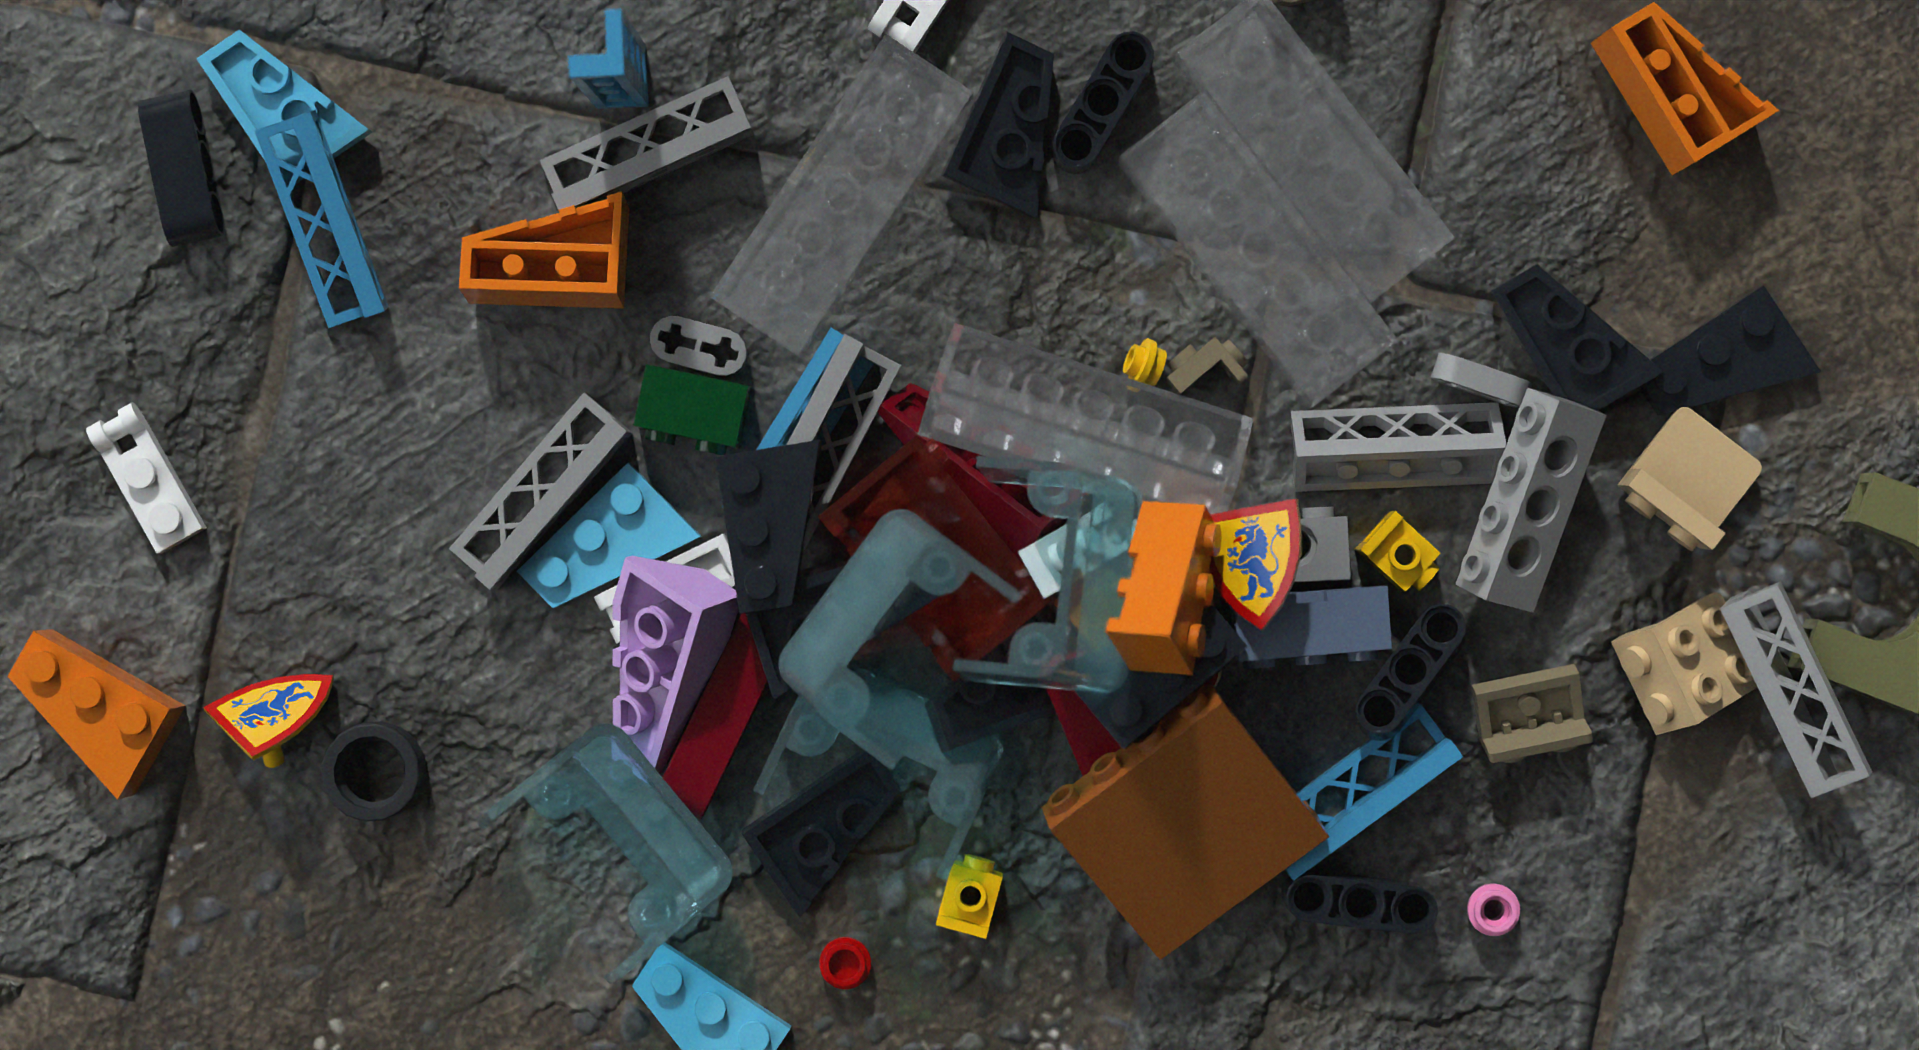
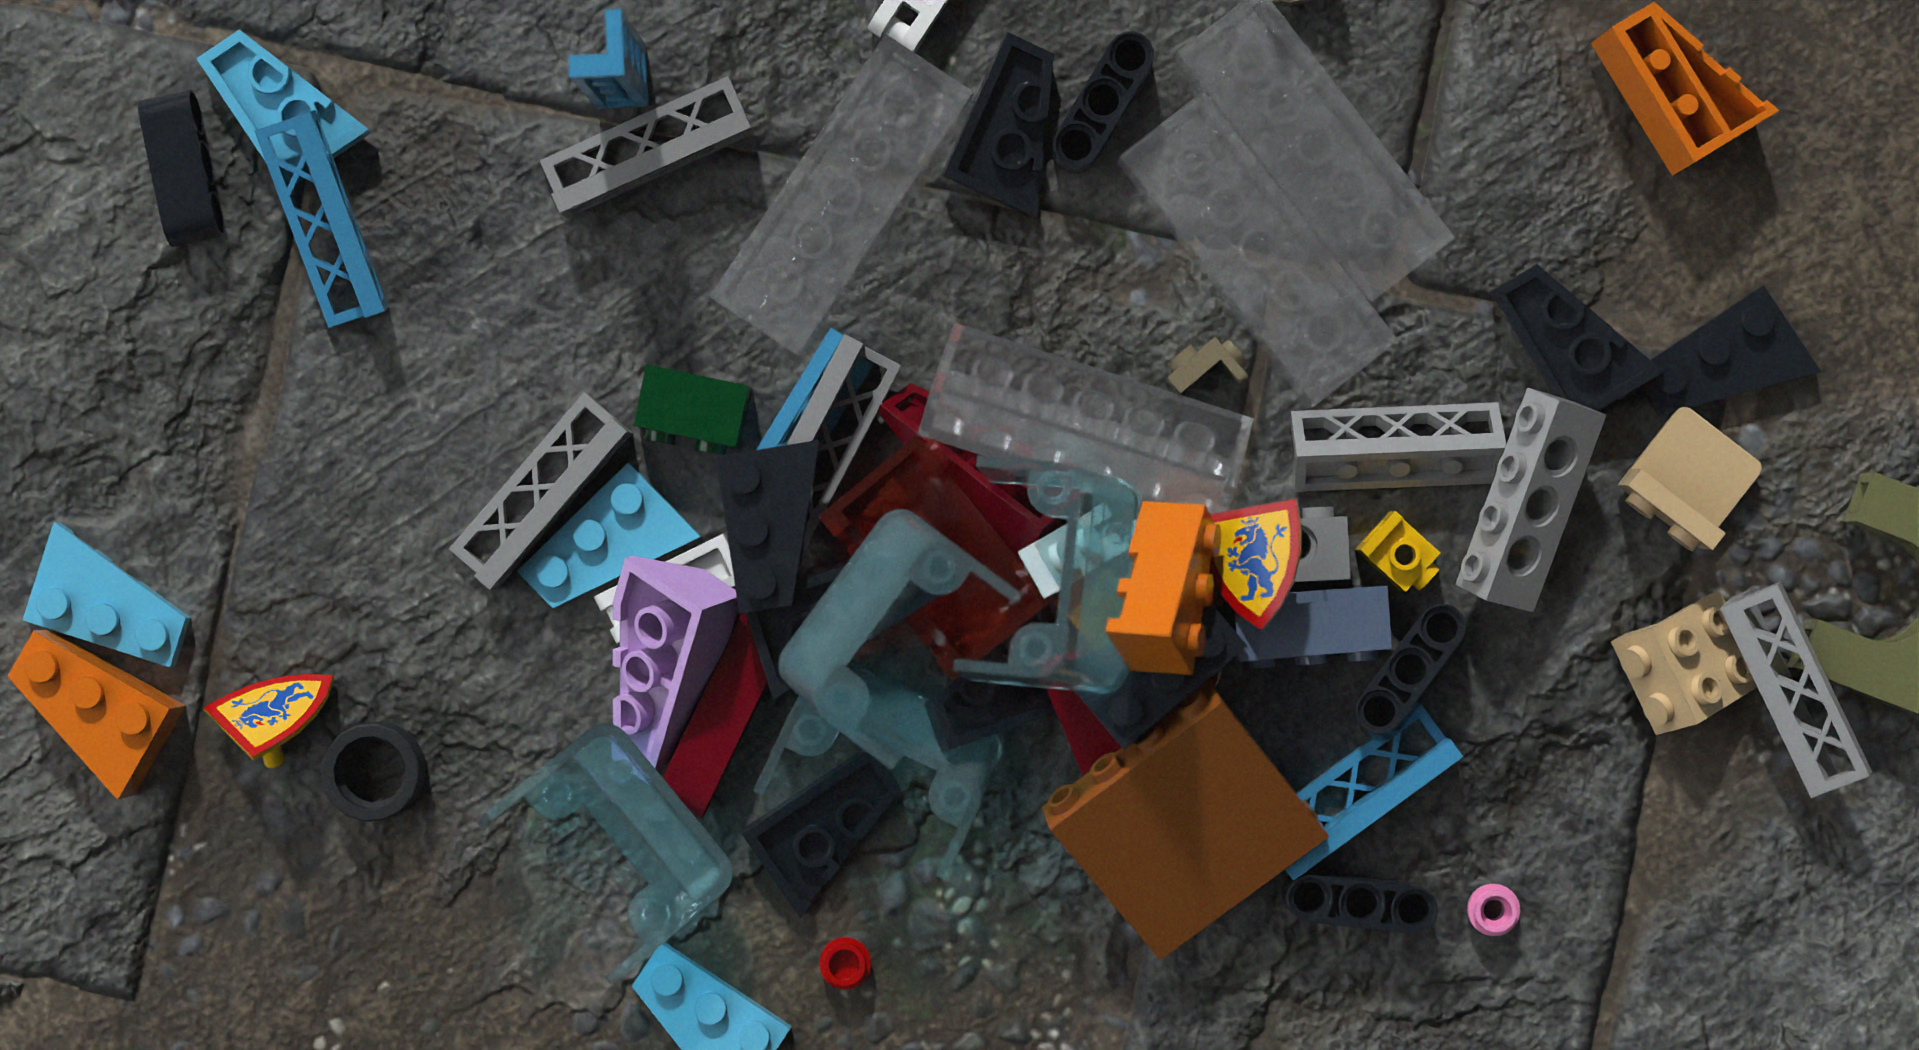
(98, 602): none -> medium azure wing
(147, 479): white plate -> none
(552, 260): orange wedge -> none
(695, 358): light grey beam -> none
(964, 917): yellow brick -> none
(1145, 362): yellow plate -> none
(1480, 380): light grey beam -> none
(1531, 714): dark tan bracket -> none

